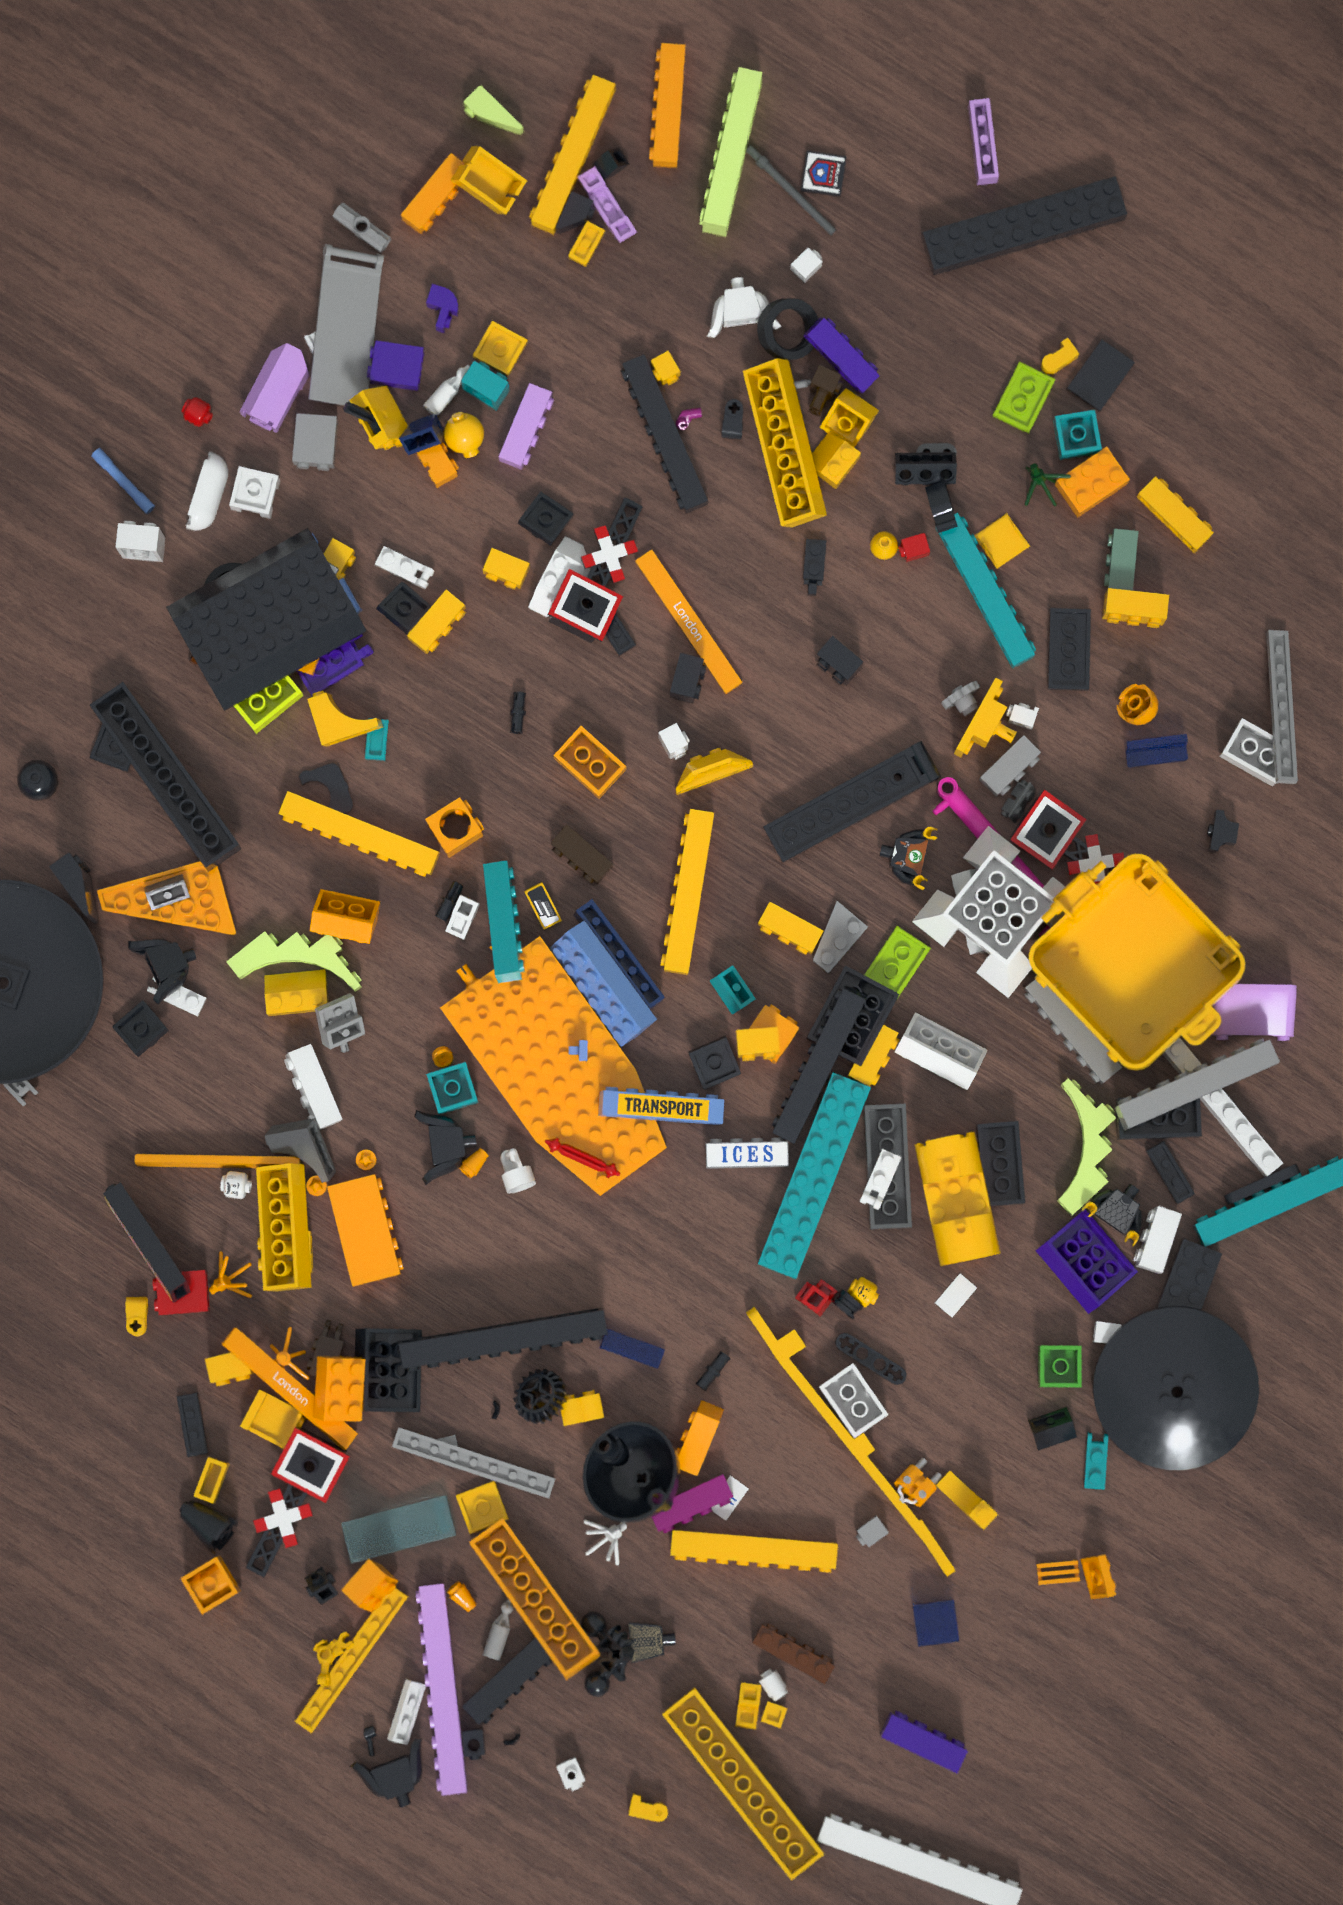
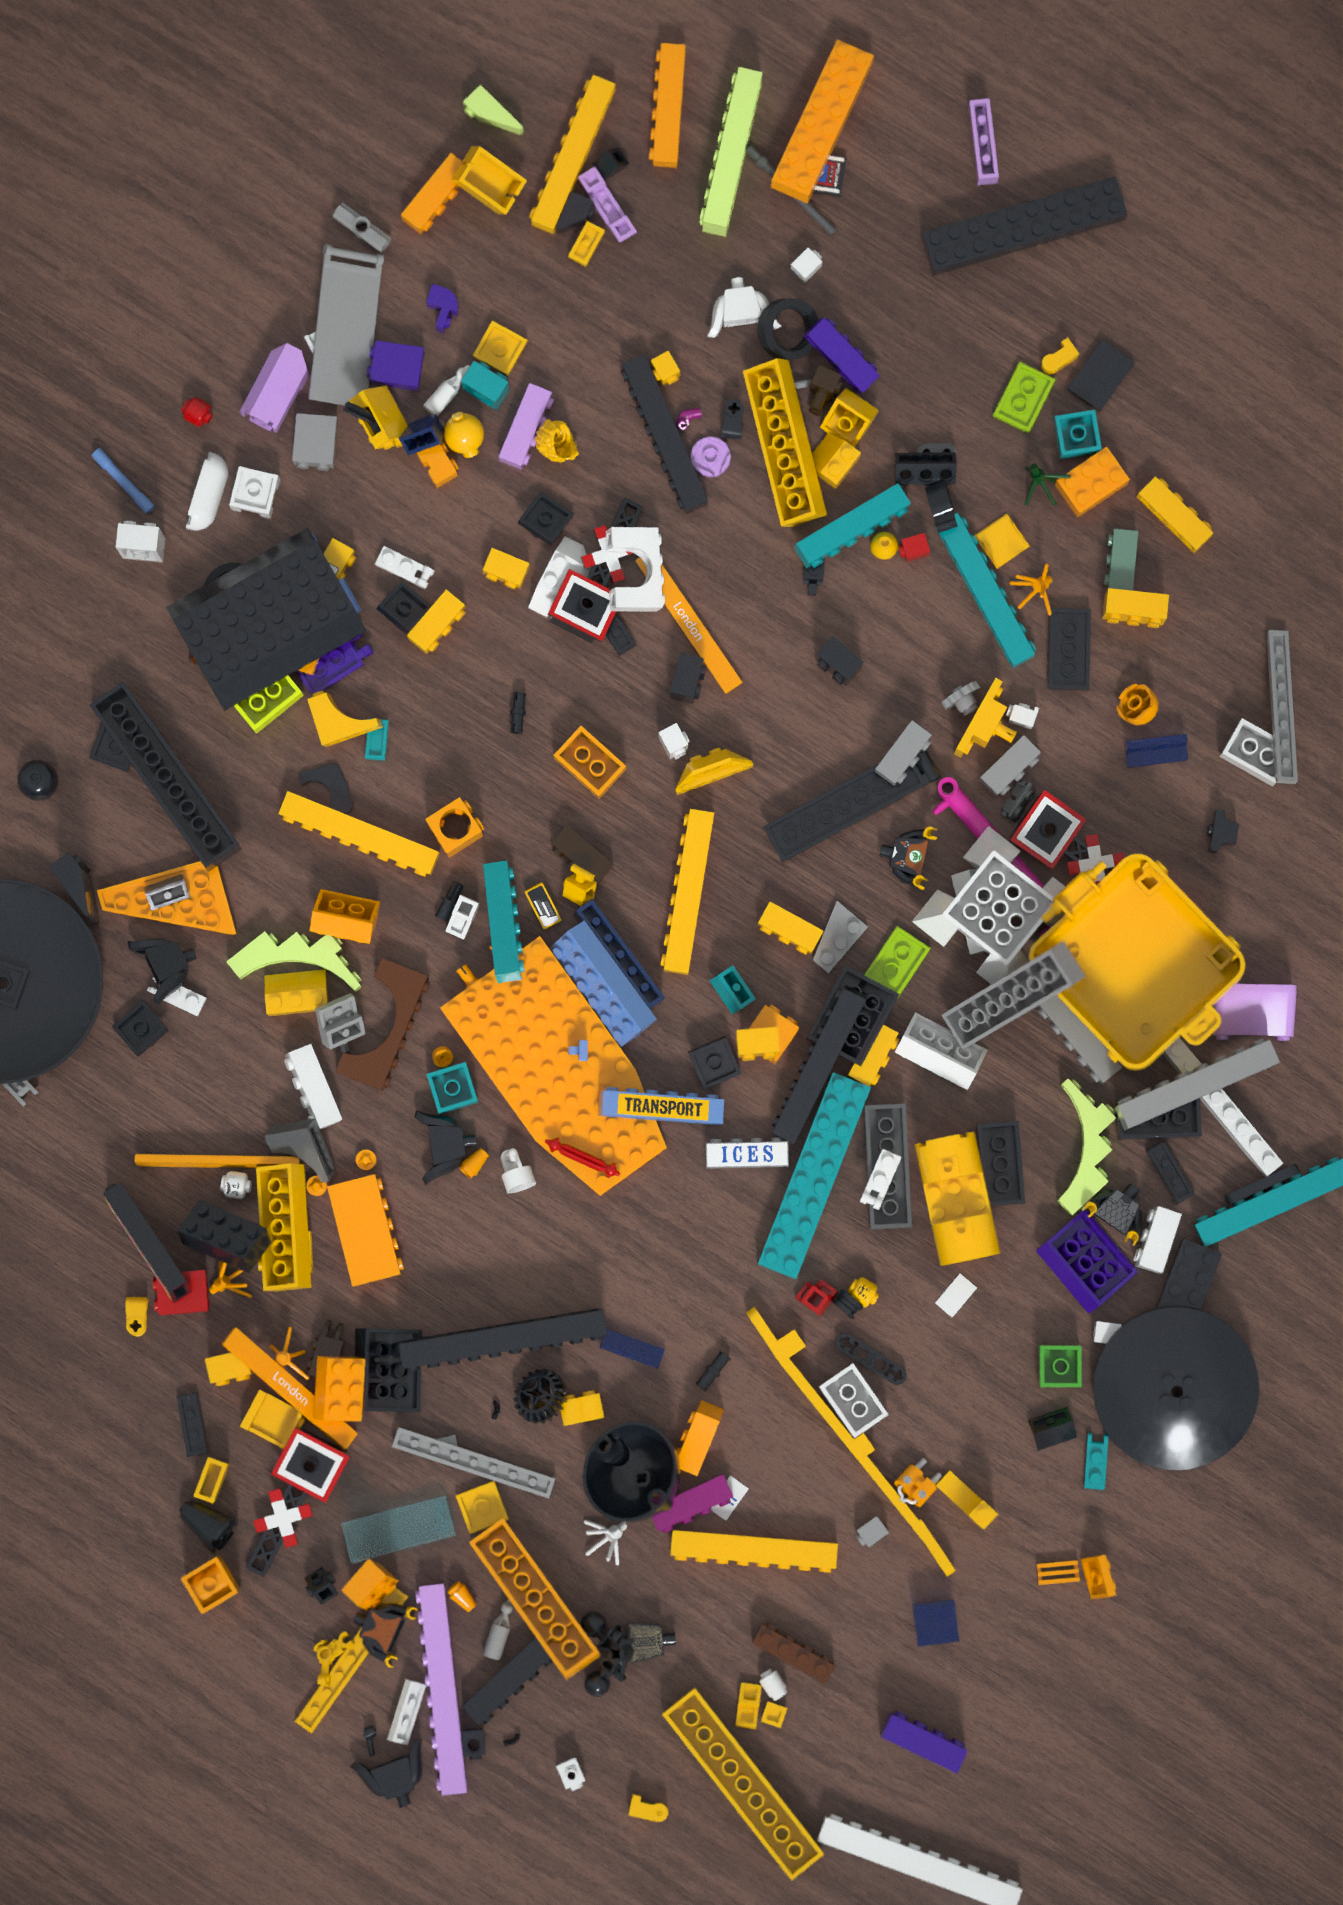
(224, 1236): none -> black brick
(376, 1065): none -> reddish brown arch
(382, 1629): none -> torso
(556, 441): none -> yellow hair
(580, 886): none -> yellow brick
(645, 544): none -> white arch
(710, 456): none -> lavender tile
(822, 121): none -> light orange brick
(852, 525): none -> teal brick
(904, 753): none -> light grey brick
(1013, 995): none -> light grey brick
(1039, 585): none -> light orange plant

